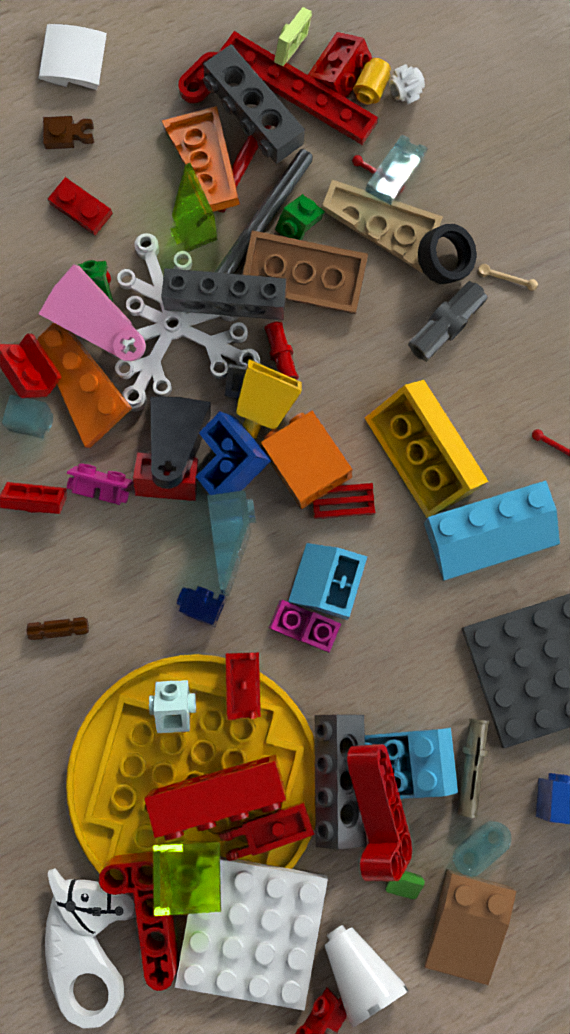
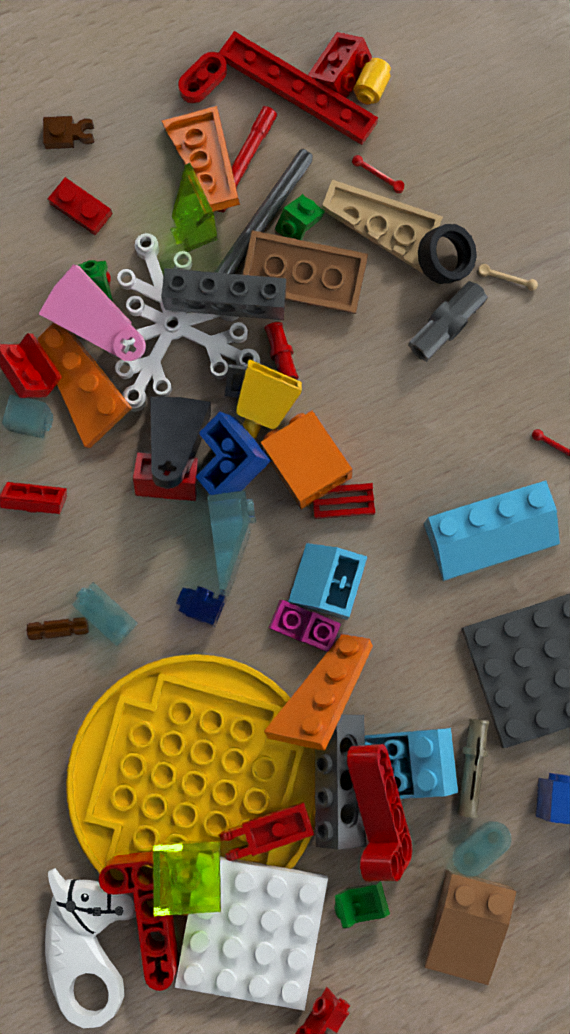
(72, 55): white slope -> none
(87, 479): dark pink hinge -> none
(104, 613): none -> clear light blue hinge
(169, 700): light aqua brick -> none
(216, 796): red brick -> none
(230, 68): dark grey brick -> none
(243, 685): red hinge -> none
(292, 36): yellowish green plate -> none
(320, 700): none -> orange wing
(361, 904): none -> green bracket
(361, 975): white cone -> none
(396, 169): clear light blue plate -> none
(407, 84): white gear -> none
(408, 886): bright green slope -> none
(425, 448): yellow slope -> none

